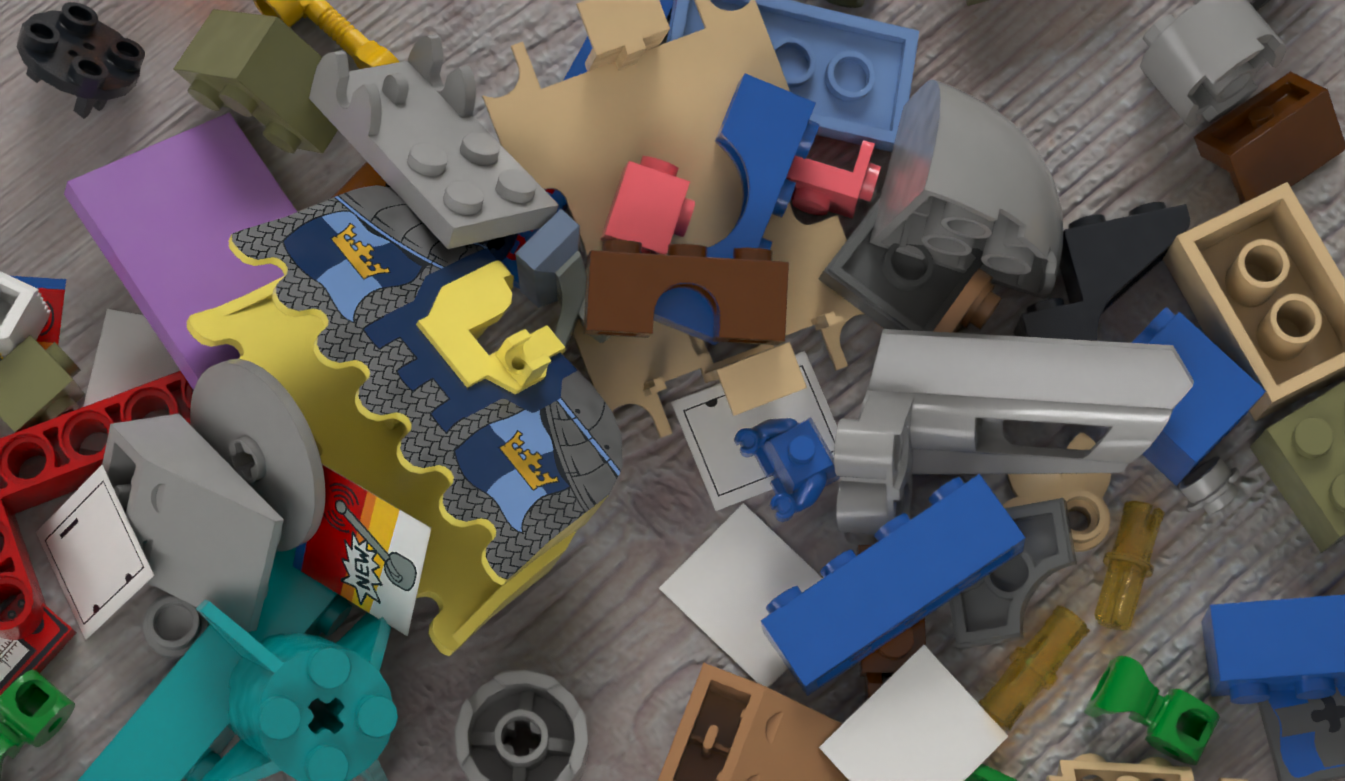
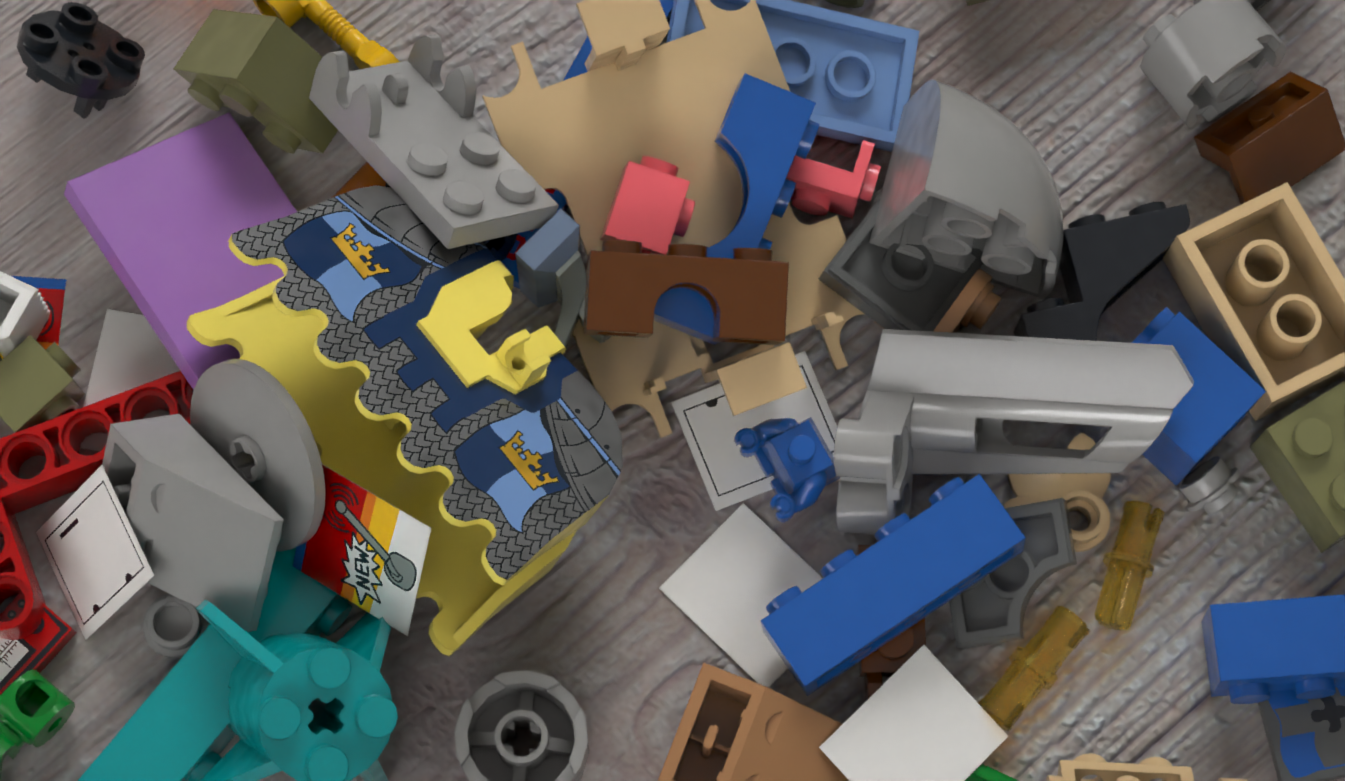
(1175, 723): green leg -> none

